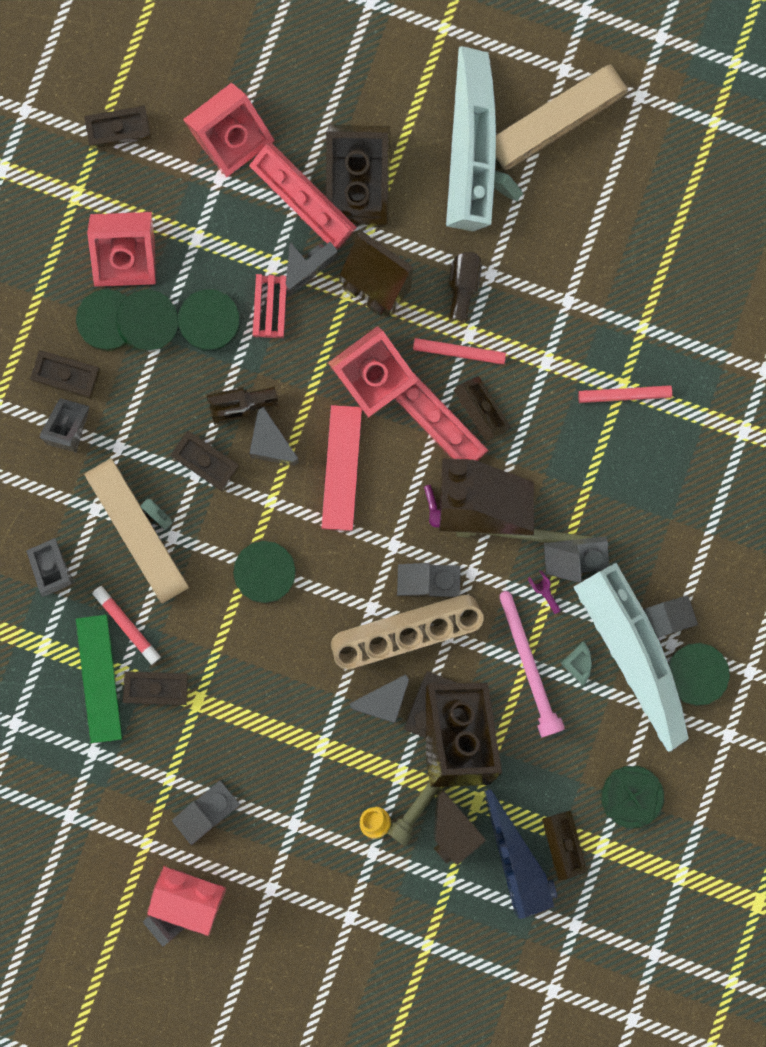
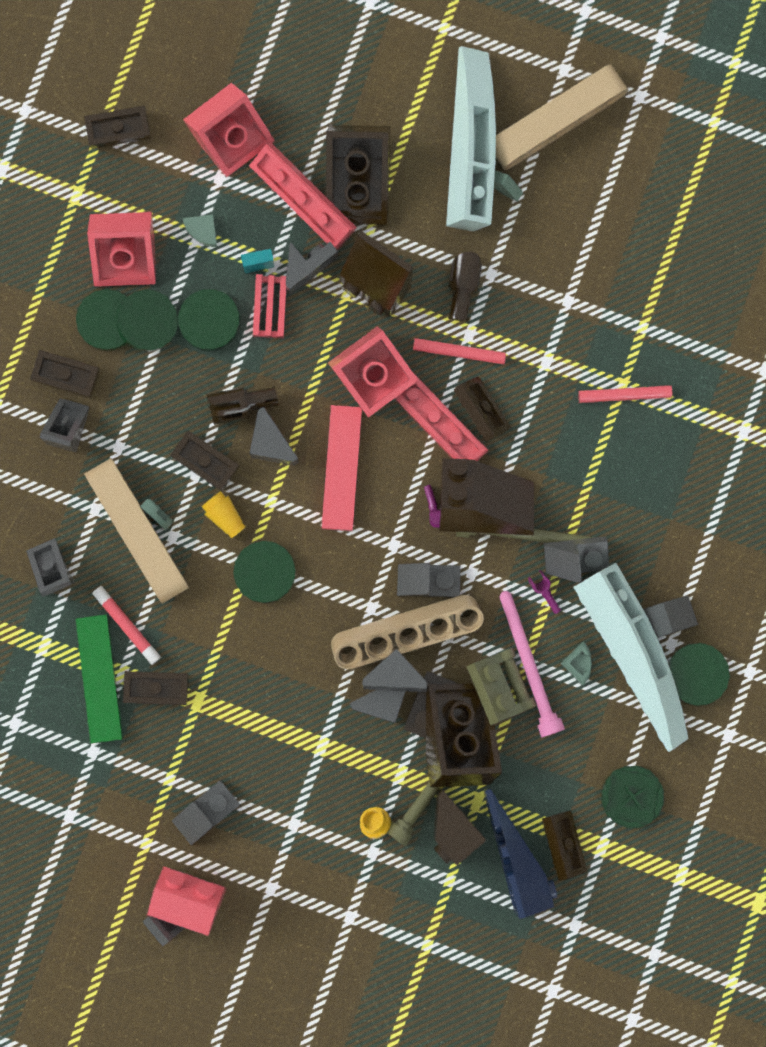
(202, 229): none -> sand green tile
(223, 514): none -> yellow cone
(257, 261): none -> teal tile
(395, 675): none -> dark grey slope
(494, 689): none -> olive plate

